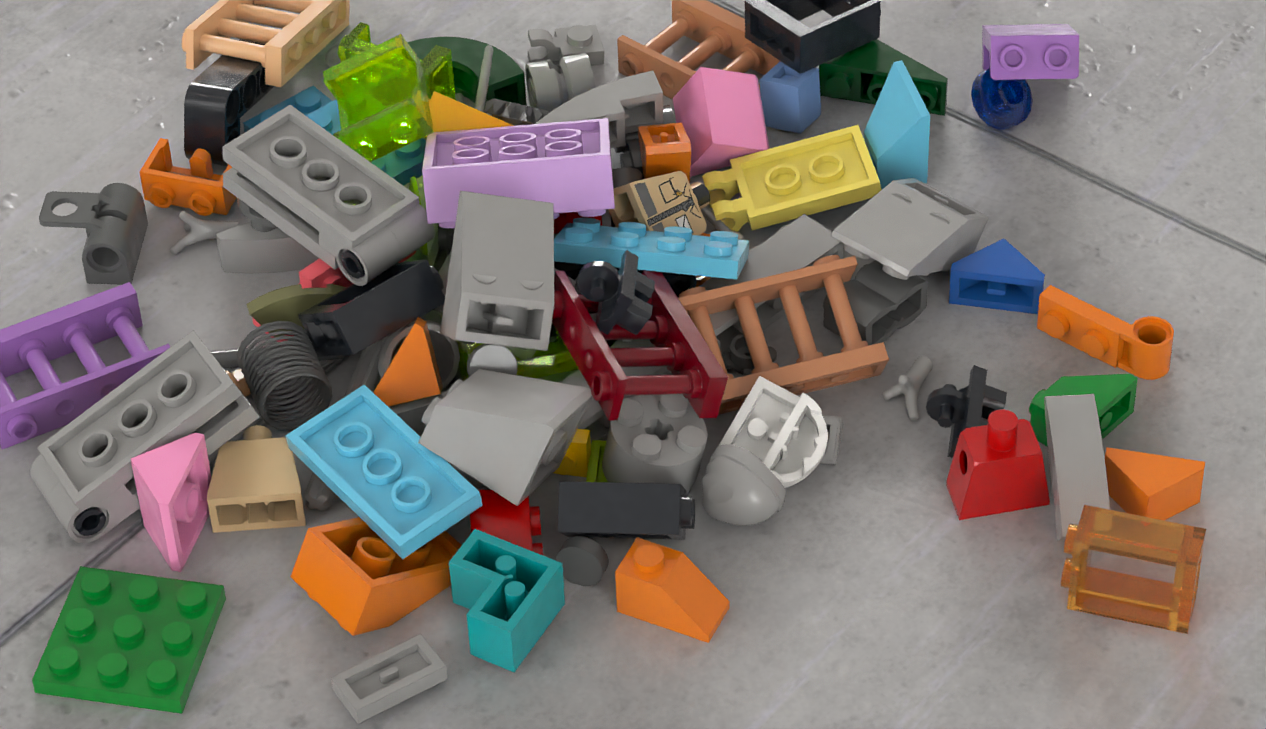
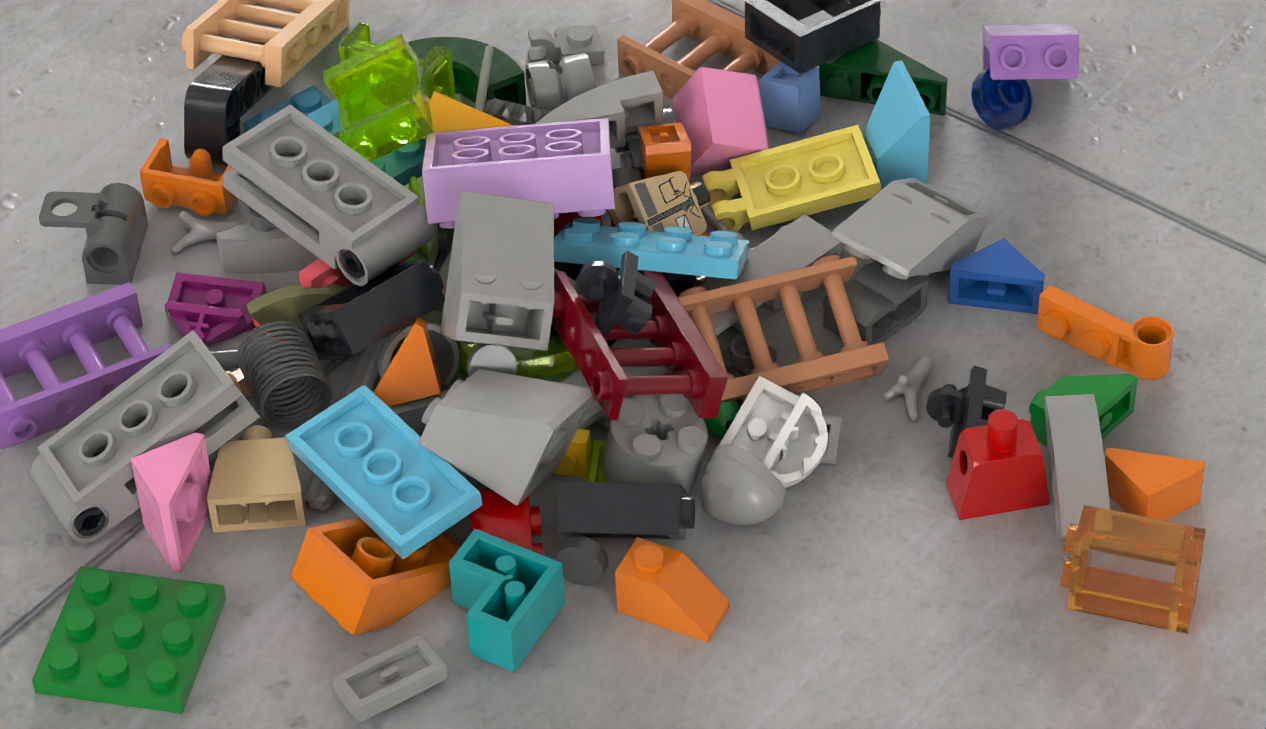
(211, 306): none -> magenta slope
(718, 426): none -> green hinge

